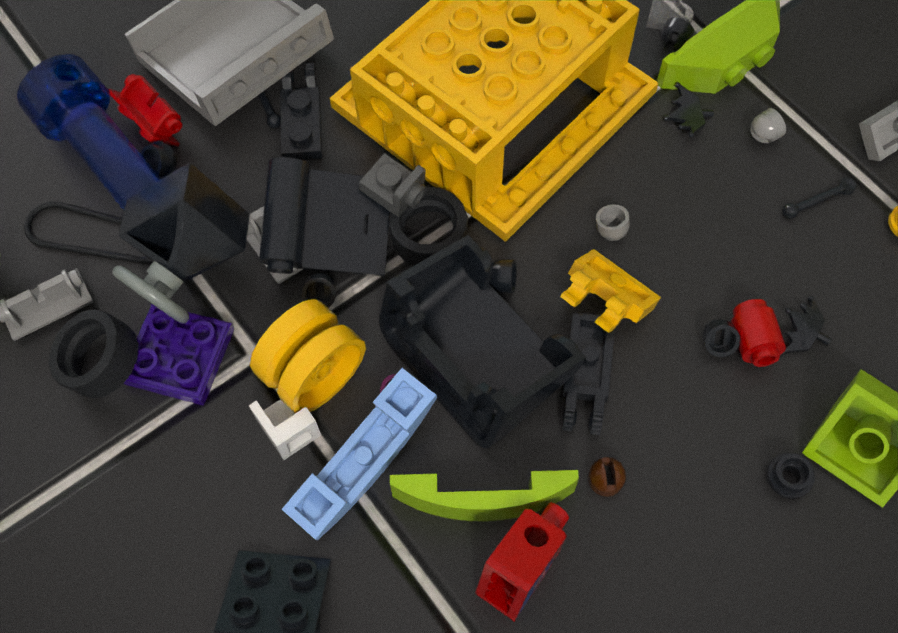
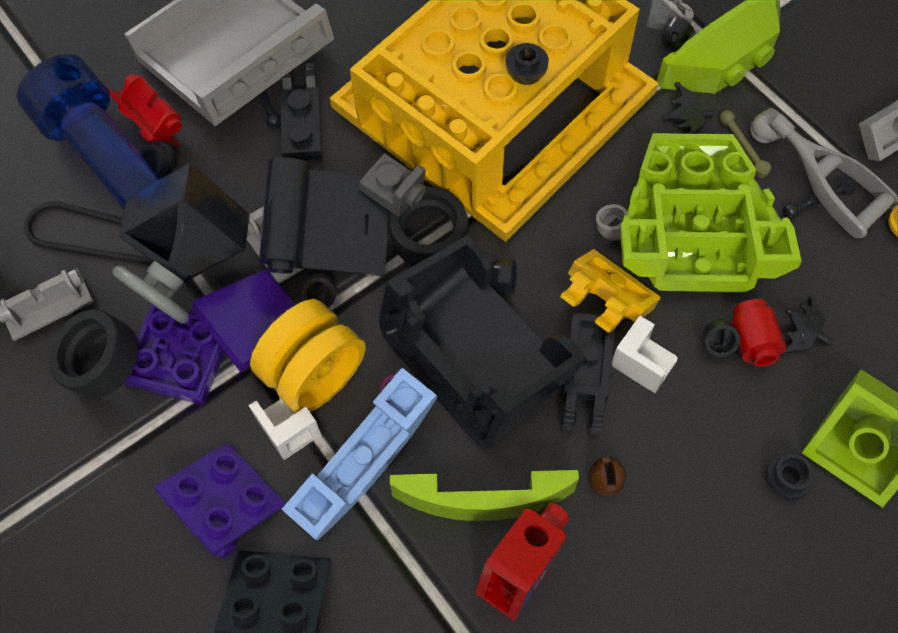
(219, 499): none -> dark purple hinge
(242, 314): none -> dark purple tile
(523, 71): none -> black plate
(643, 358): none -> white panel
(704, 218): none -> lime wedge
(763, 167): none -> olive hinge
(829, 160): none -> light grey piece

